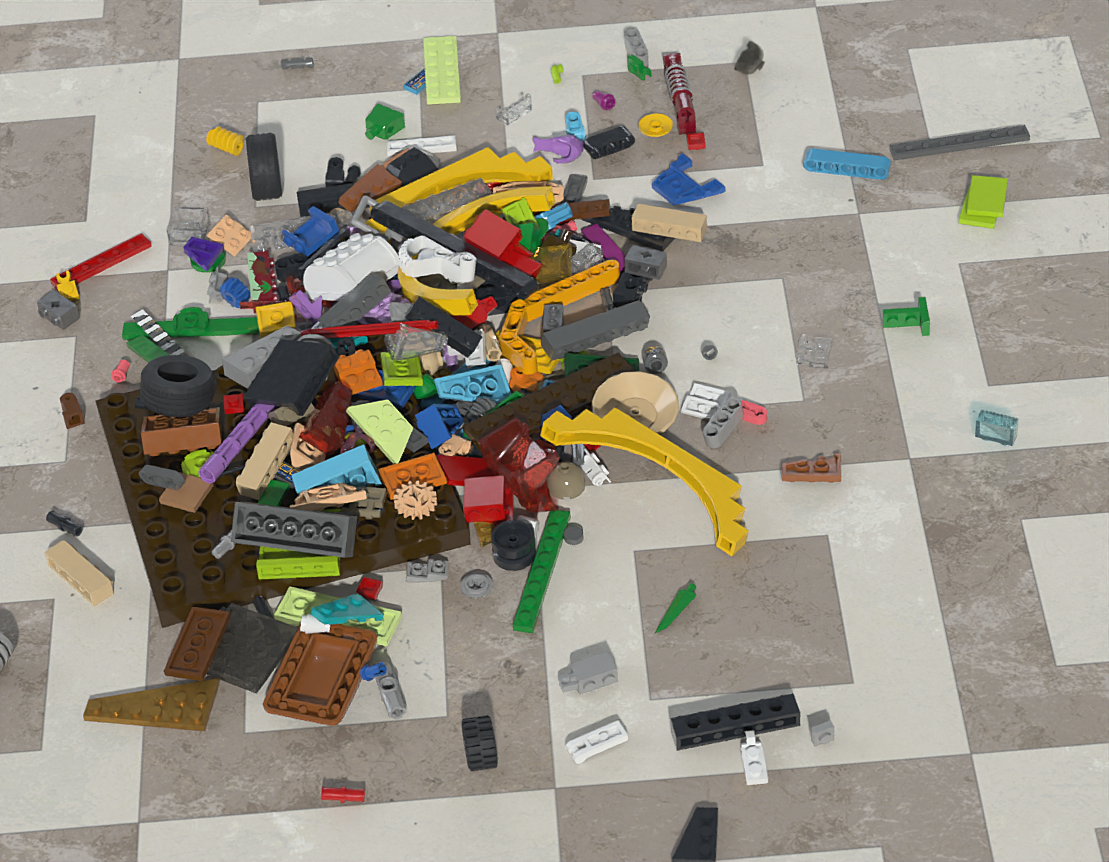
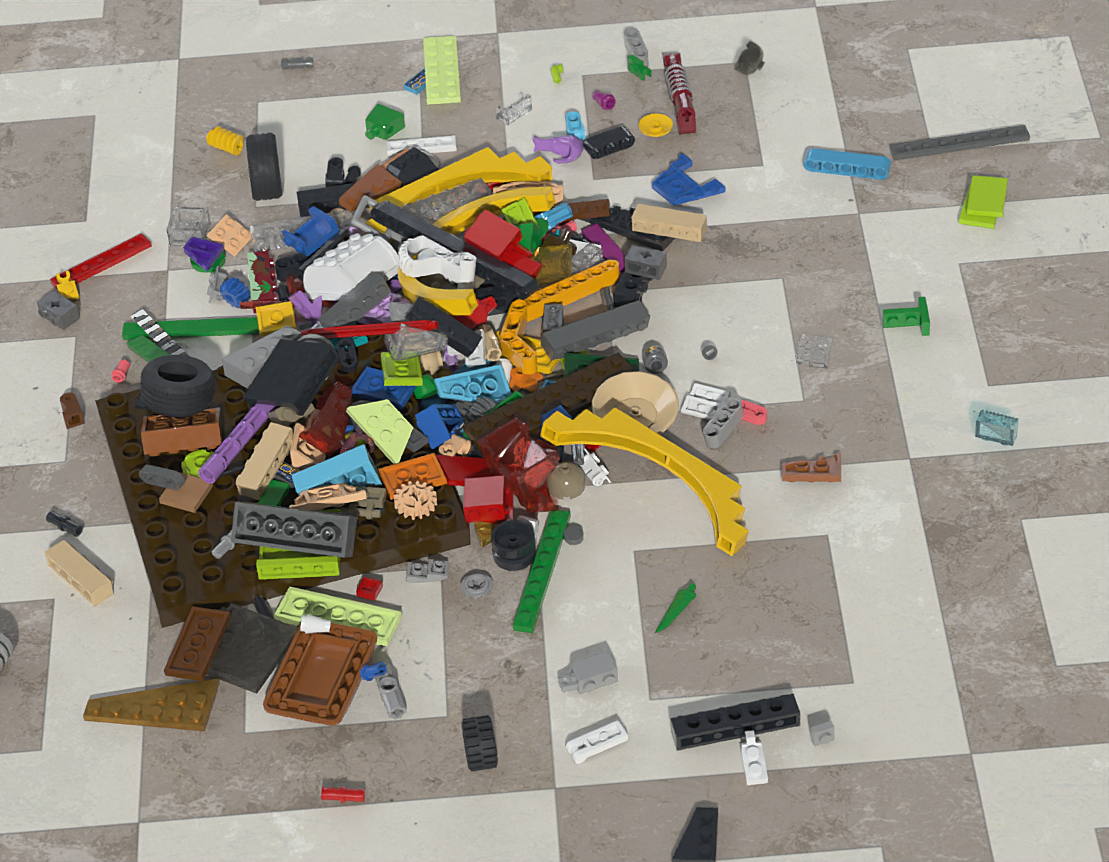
(191, 321): green tile -> none
(233, 404): red plate -> none
(346, 609): teal wing -> none
(358, 371): orange plate -> none
(574, 189): dark grey tile -> none
(696, 141): red plate -> none

